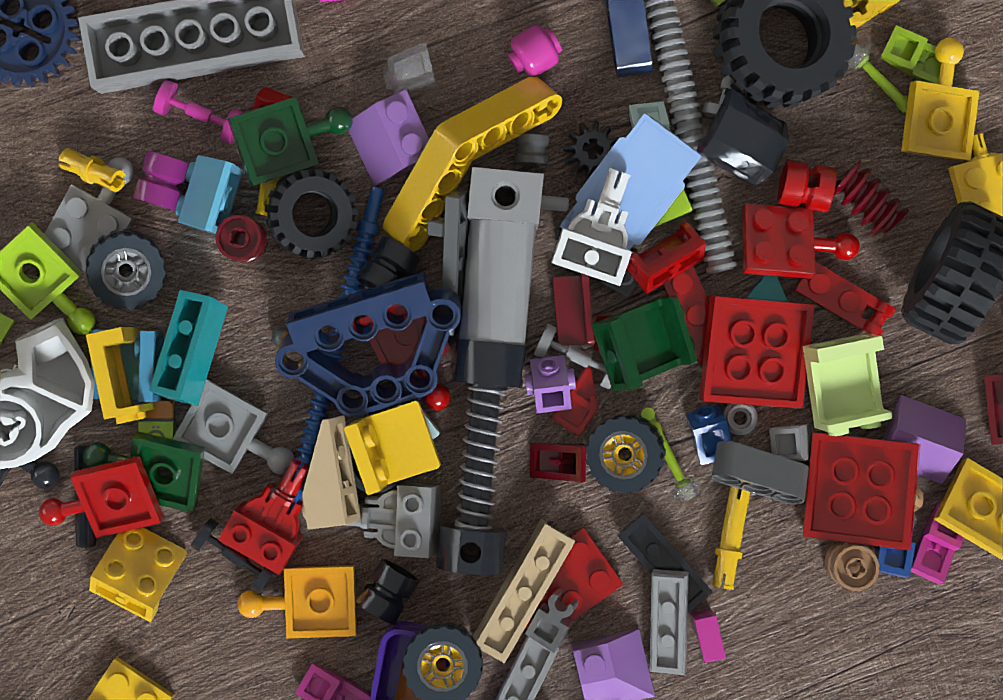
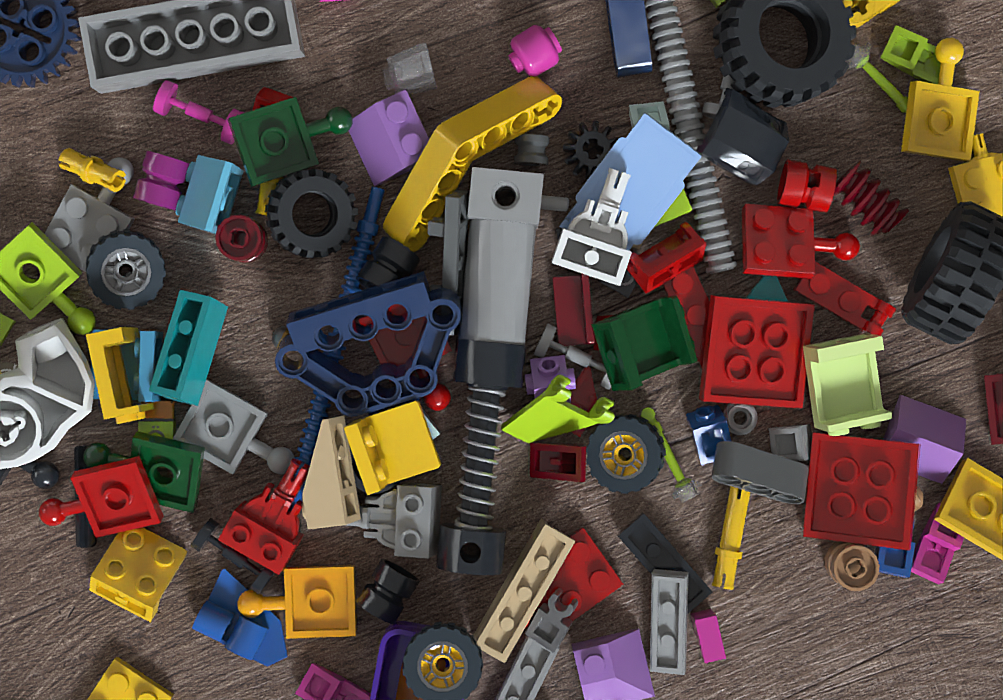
(250, 638): none -> blue panel
(553, 416): none -> lime flag

